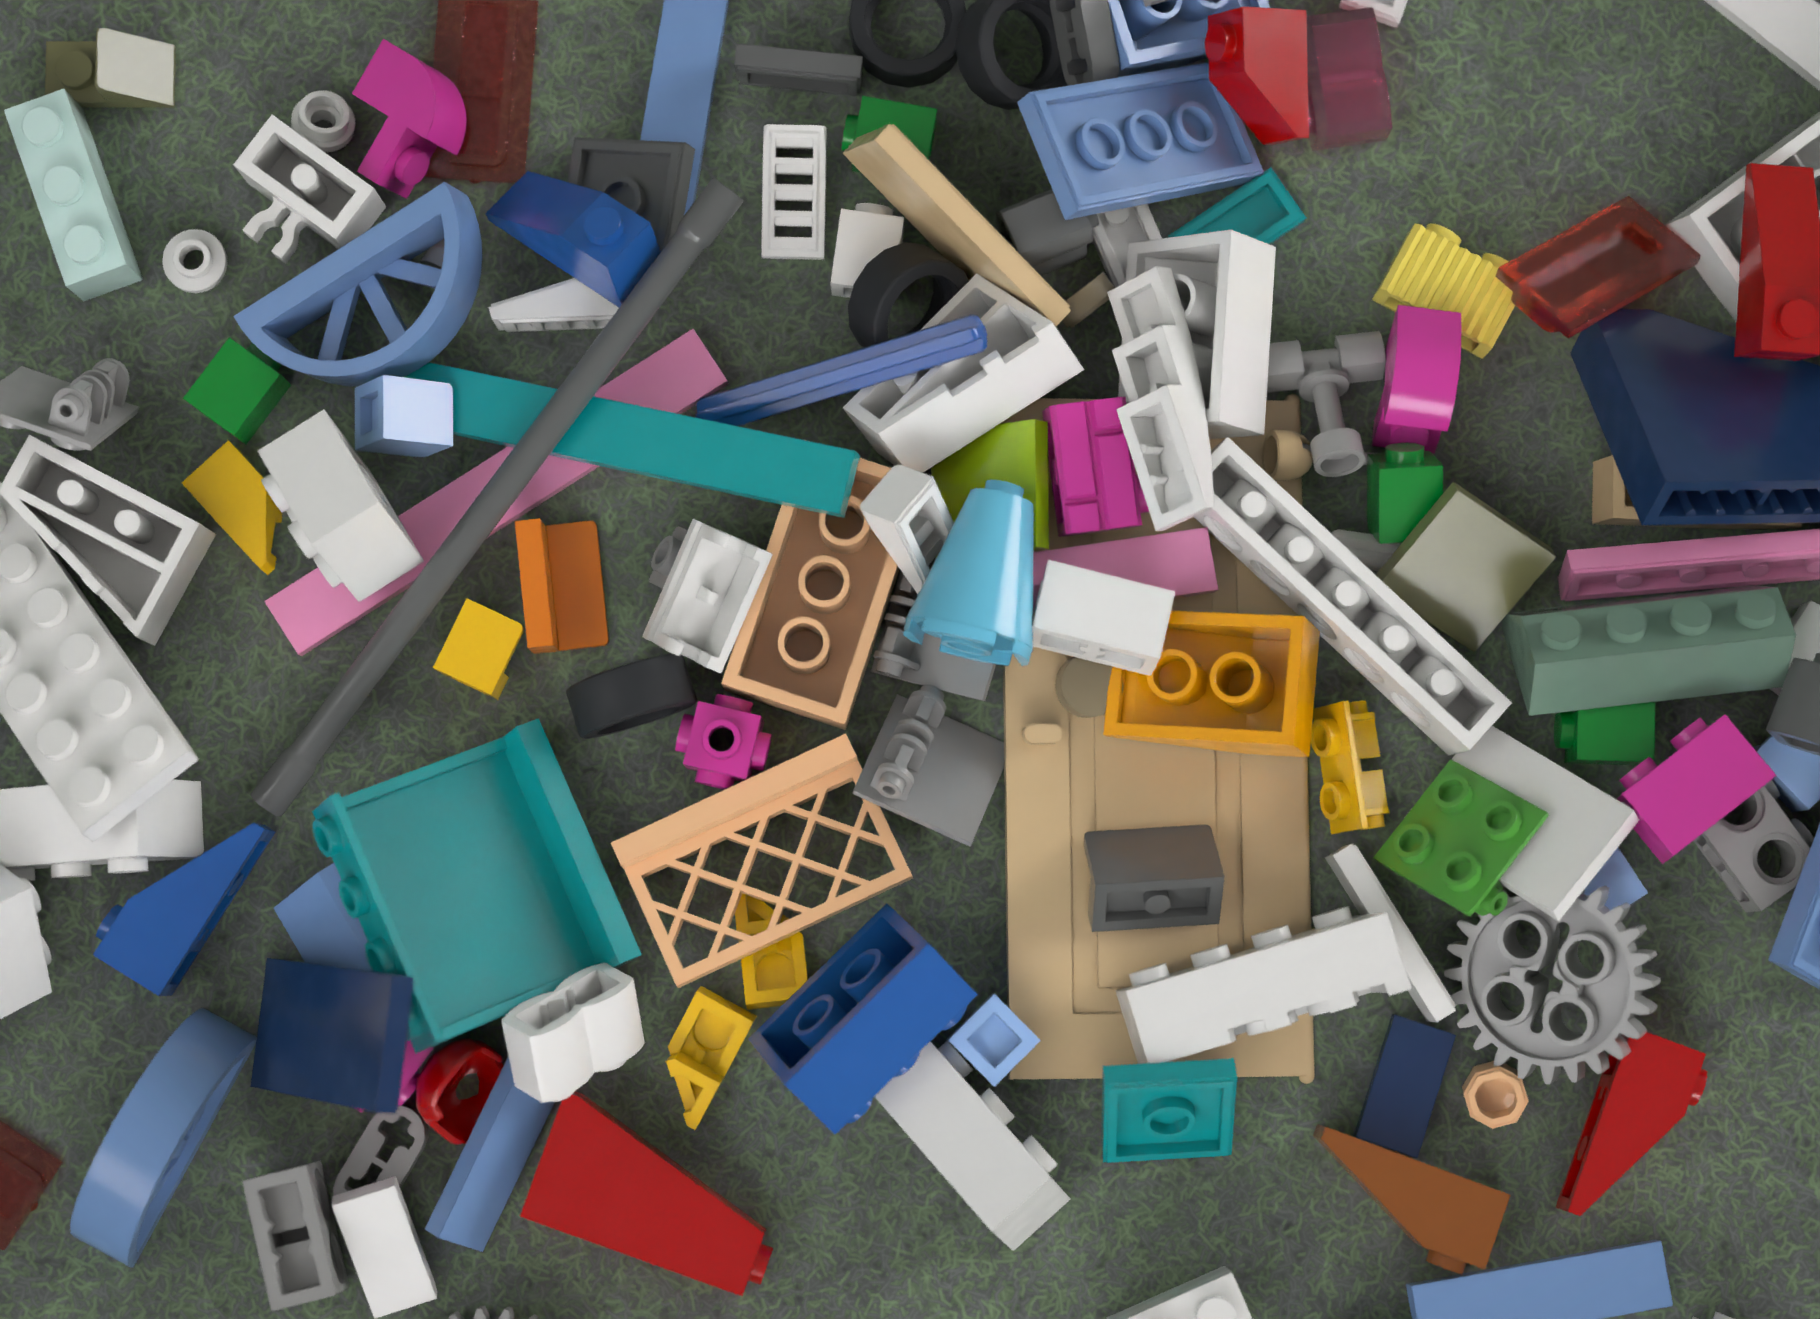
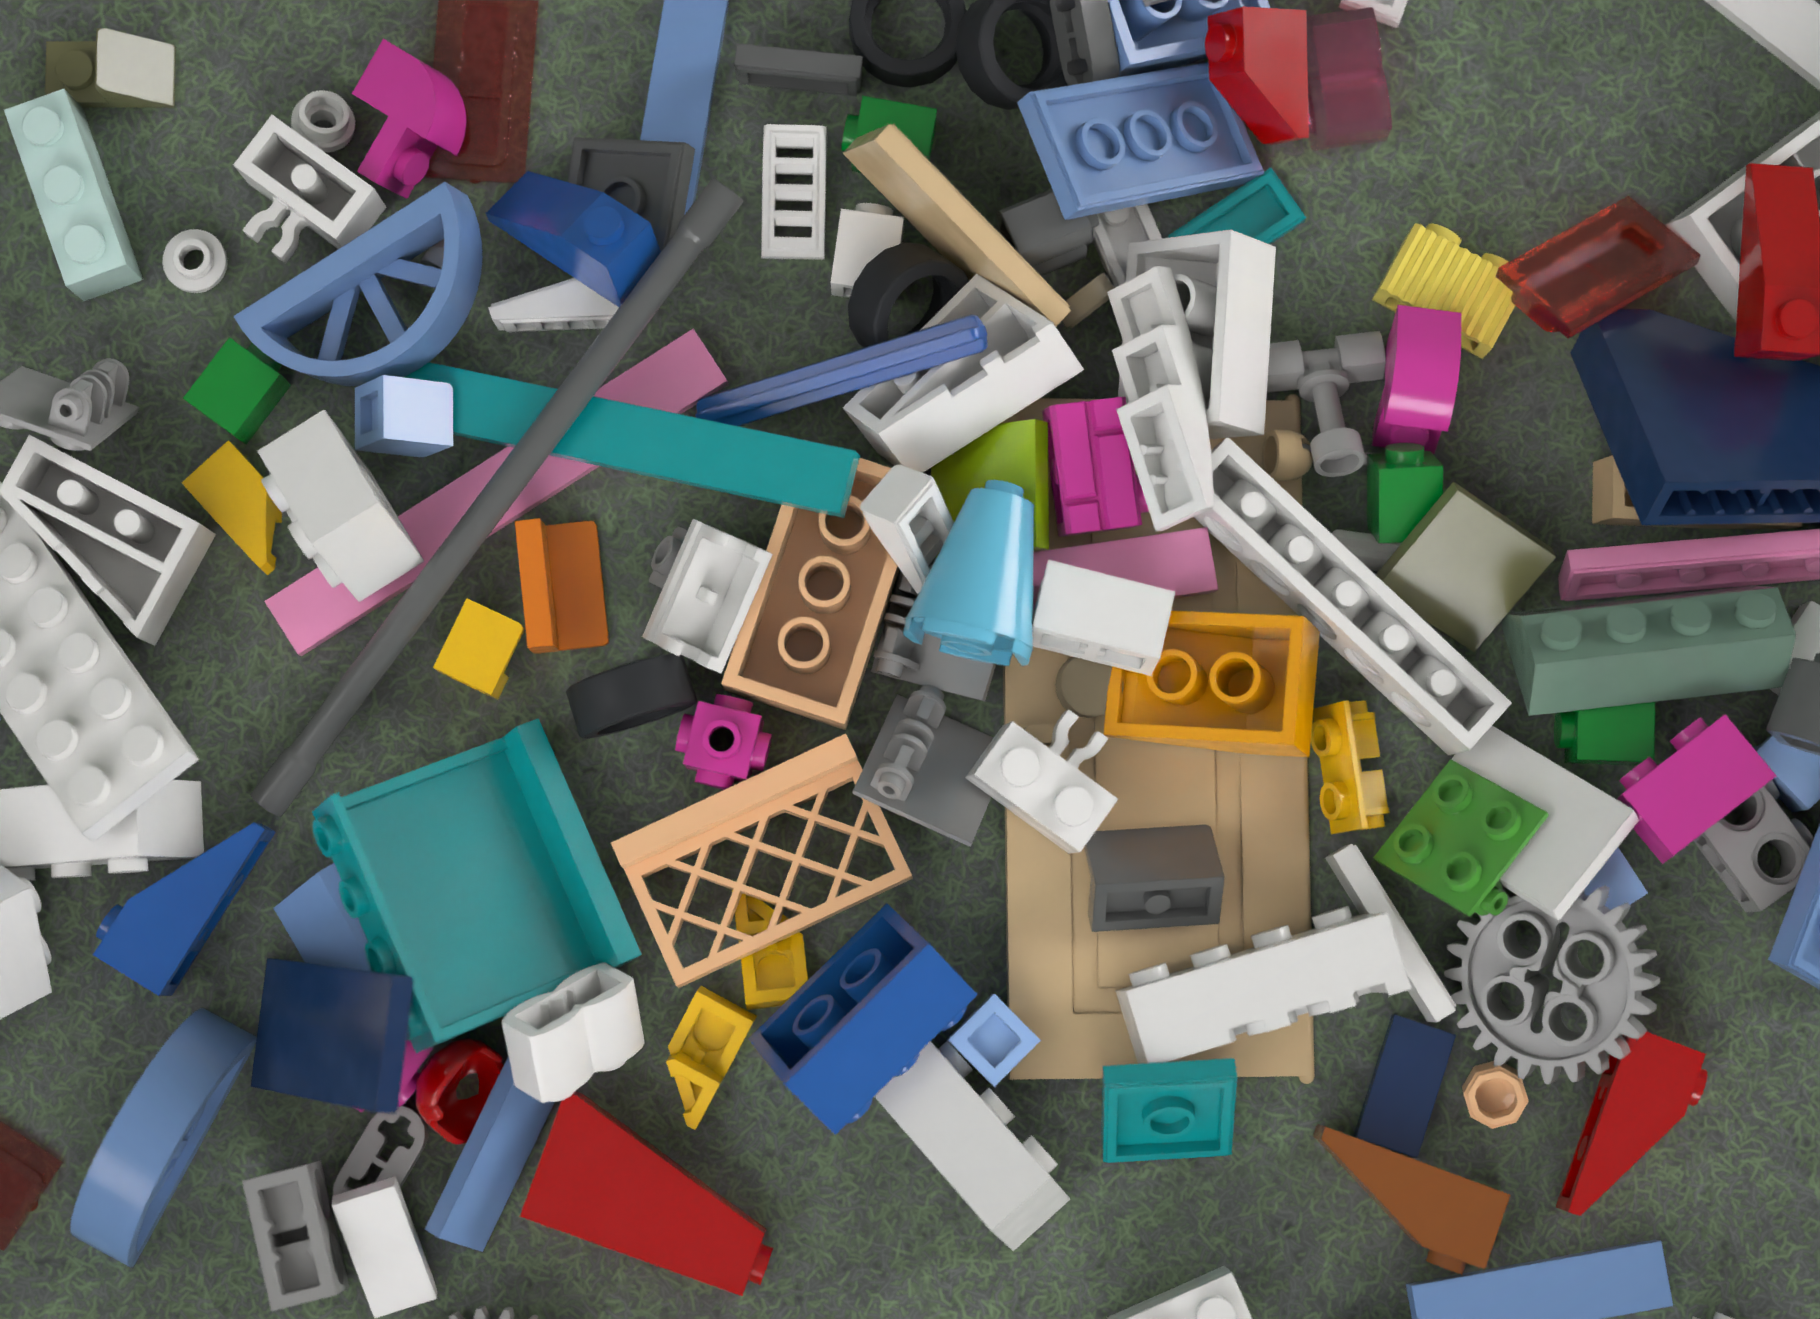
(1044, 786): none -> white brick

